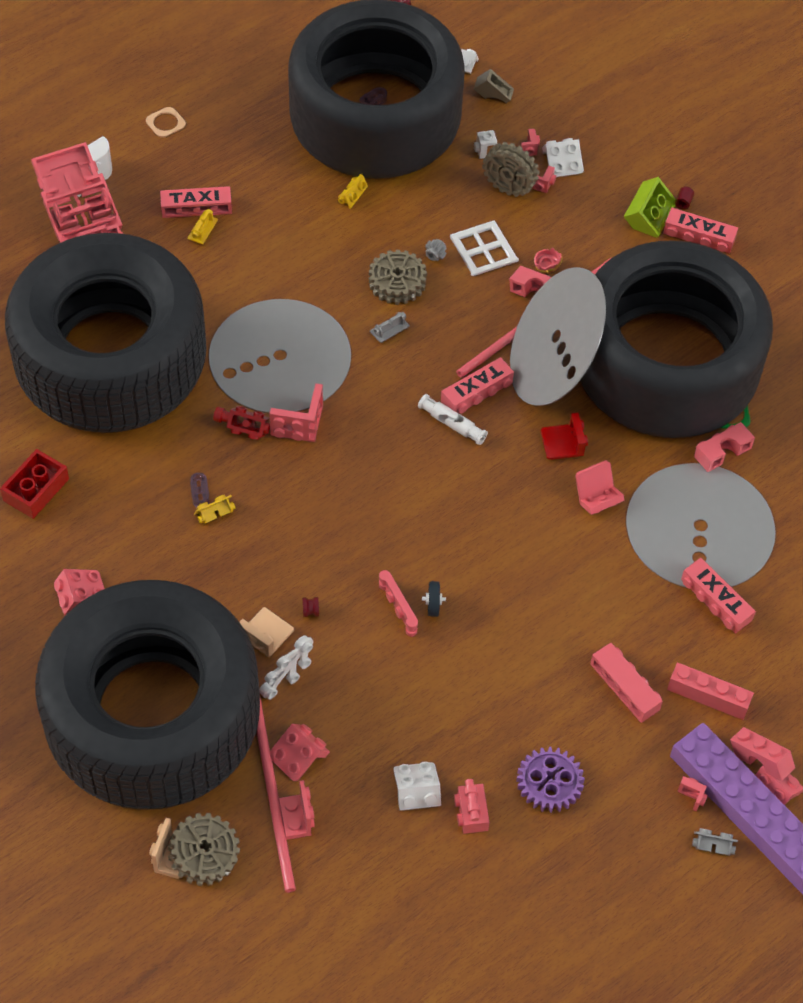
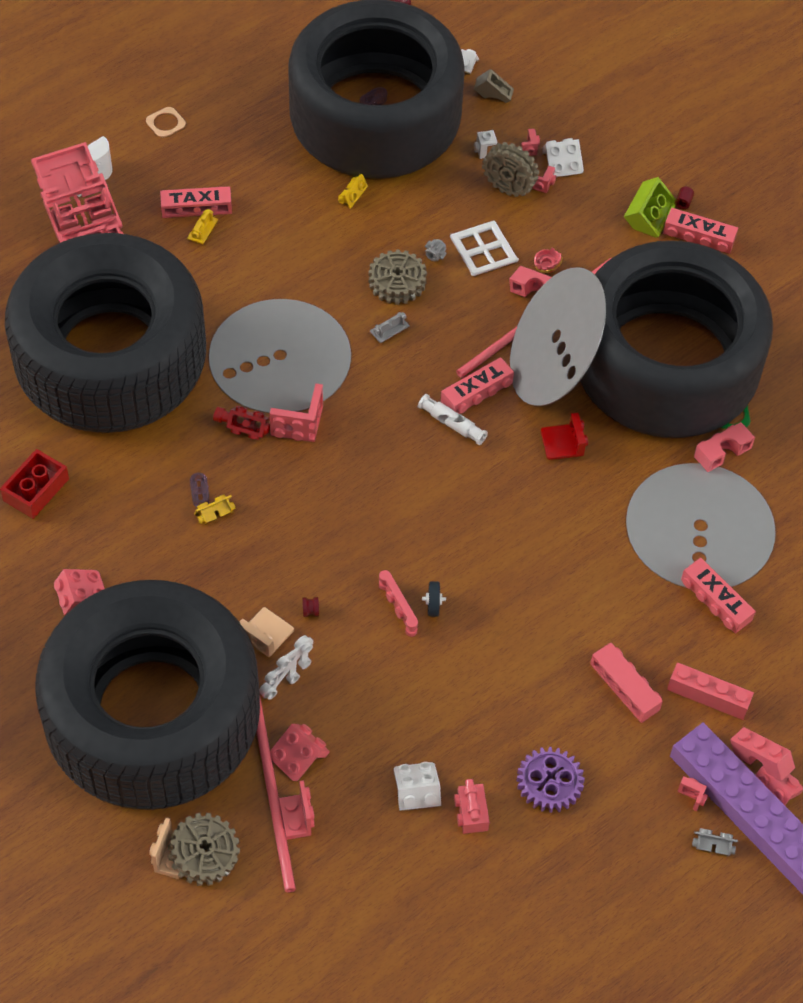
(597, 488): coral bracket -> none

